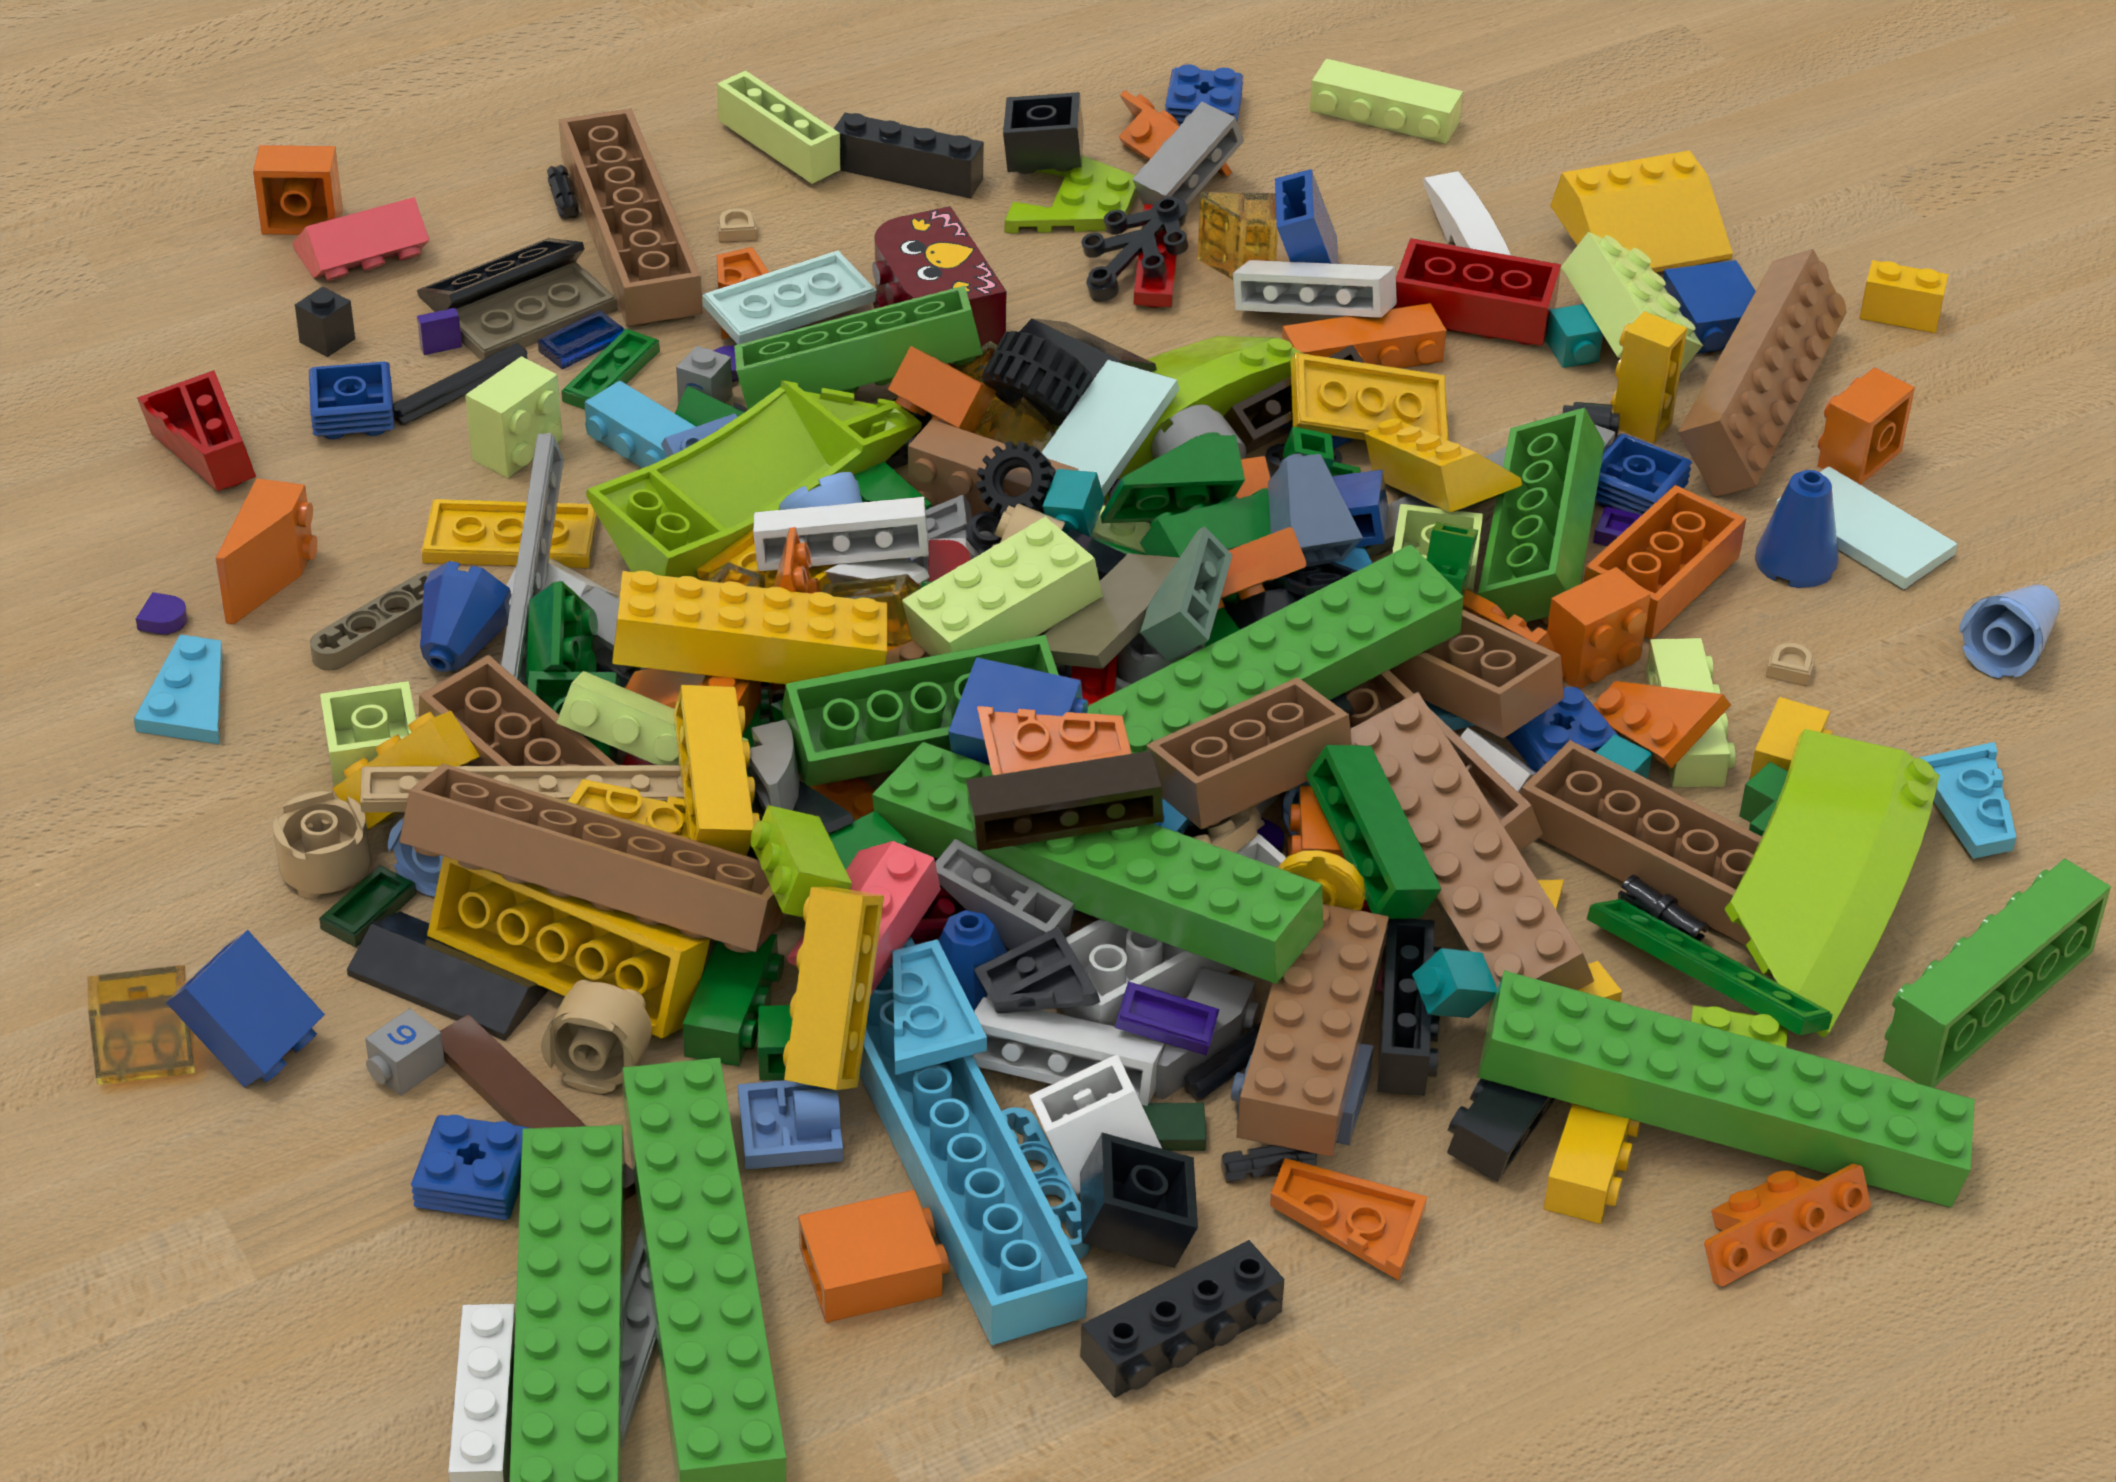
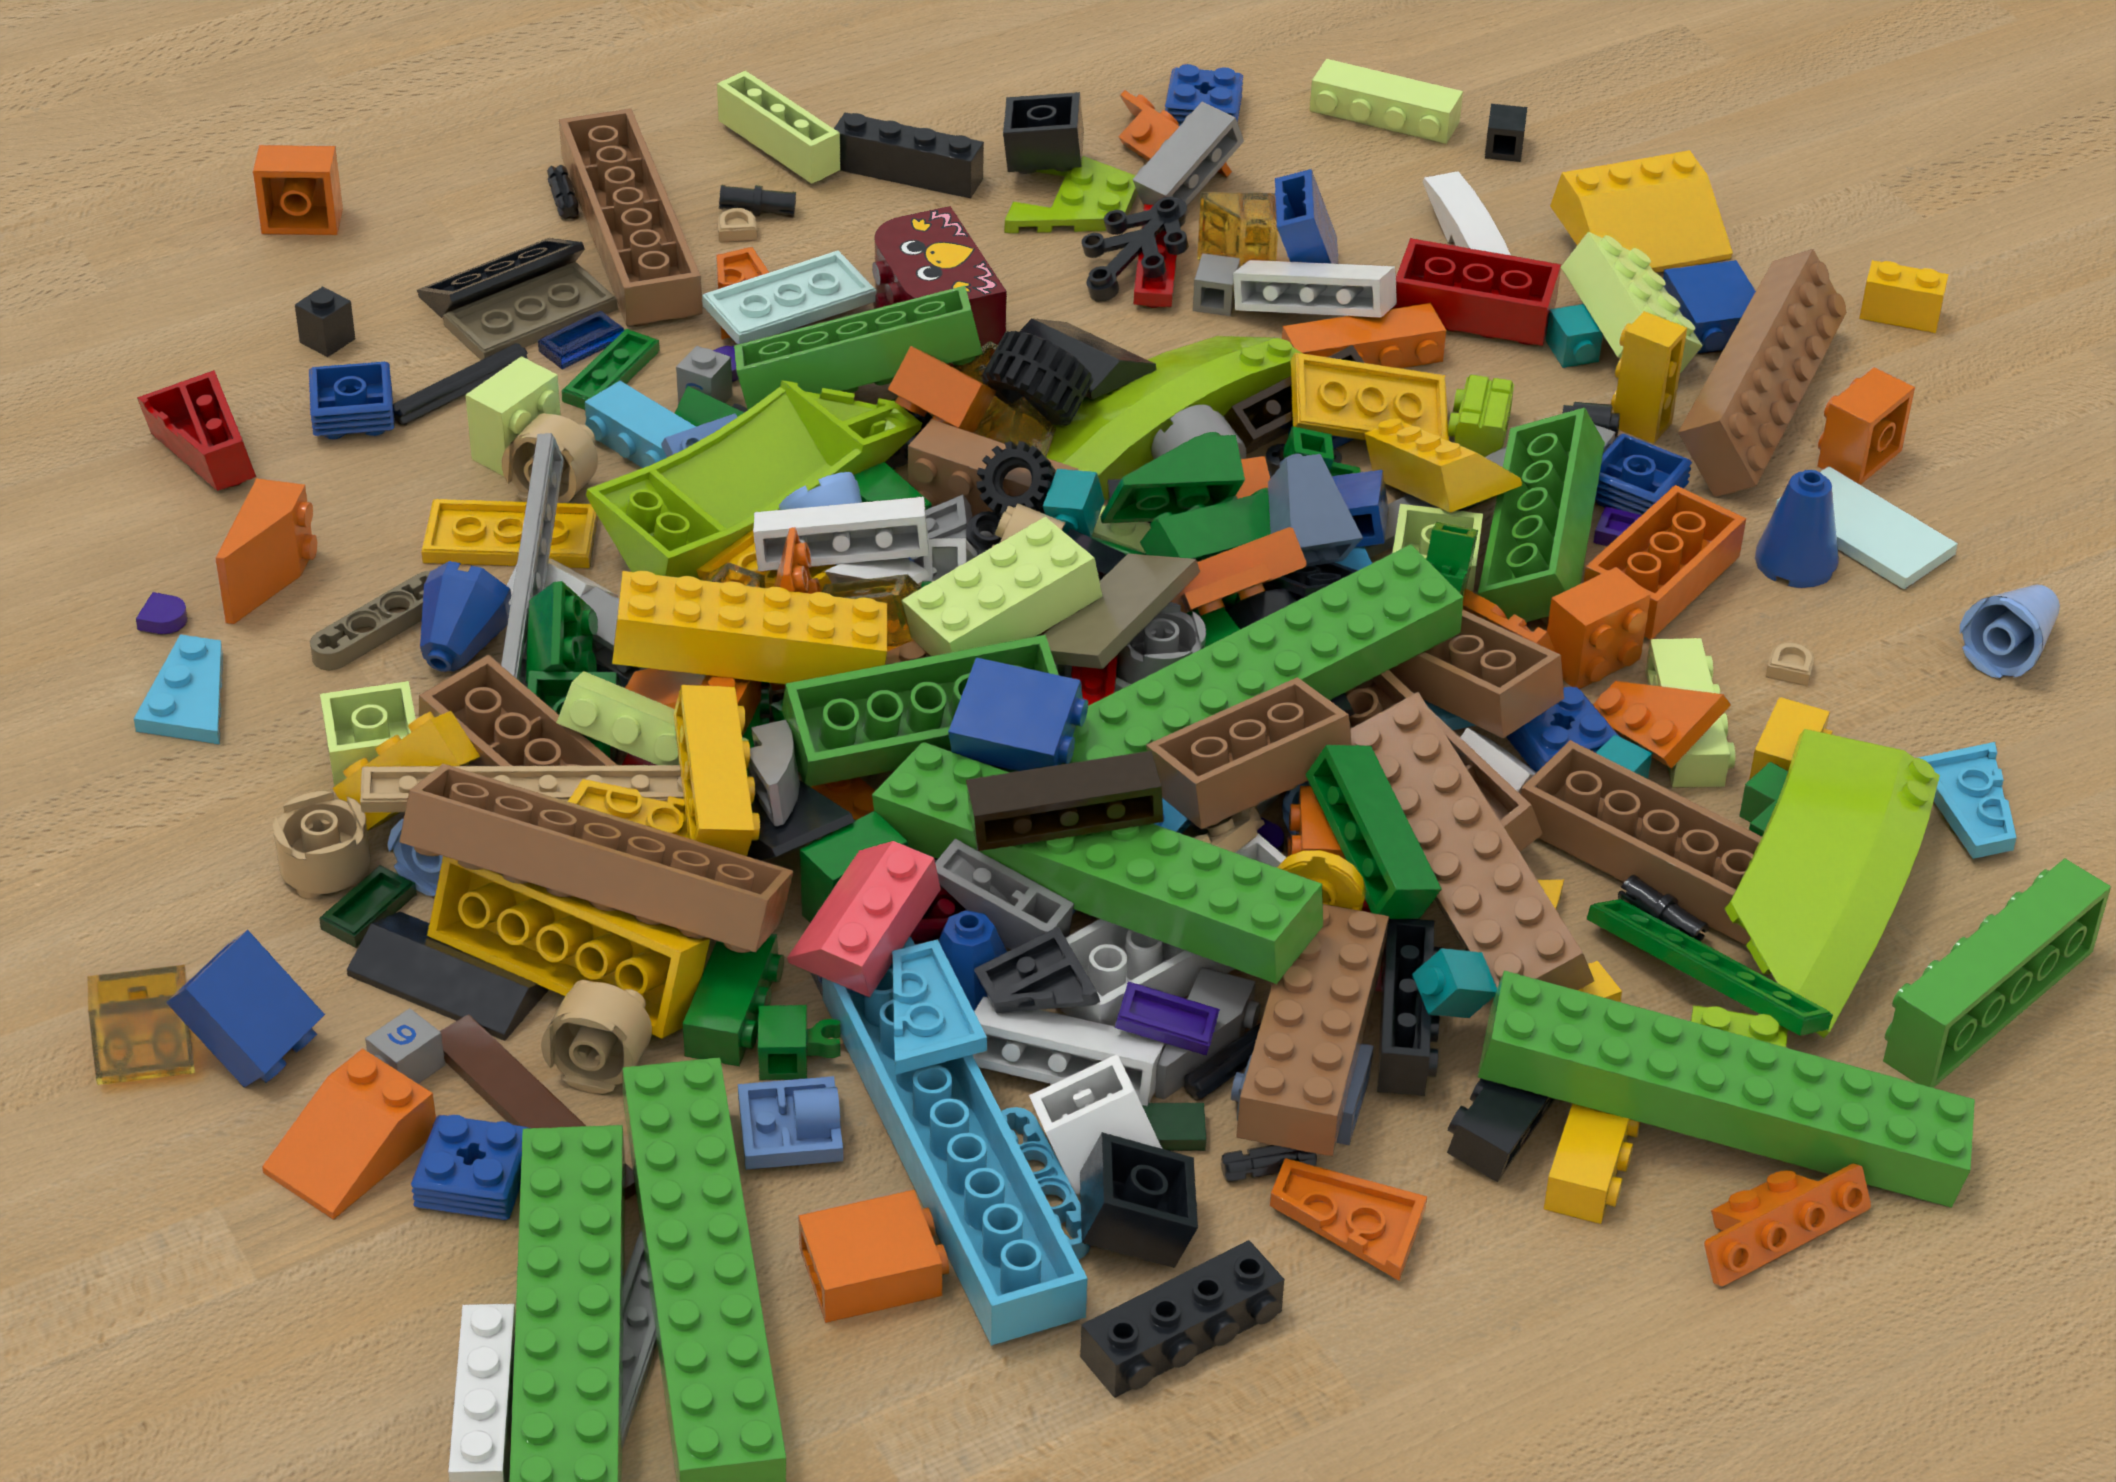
(352, 1134): none -> orange slope
(362, 239): coral slope -> none
(439, 331): dark purple tile -> none
(576, 447): none -> tan brick
(757, 200): none -> black pin
(796, 856): lime brick -> none
(833, 987): yellow brick -> none
(945, 557): red tile -> none
(1039, 741): orange wing -> none
(1111, 421): light aqua tile -> none
(1189, 597): sand green slope -> none
(1215, 284): none -> light grey brick
(1481, 414): none -> lime brick
(1505, 132): none -> black brick

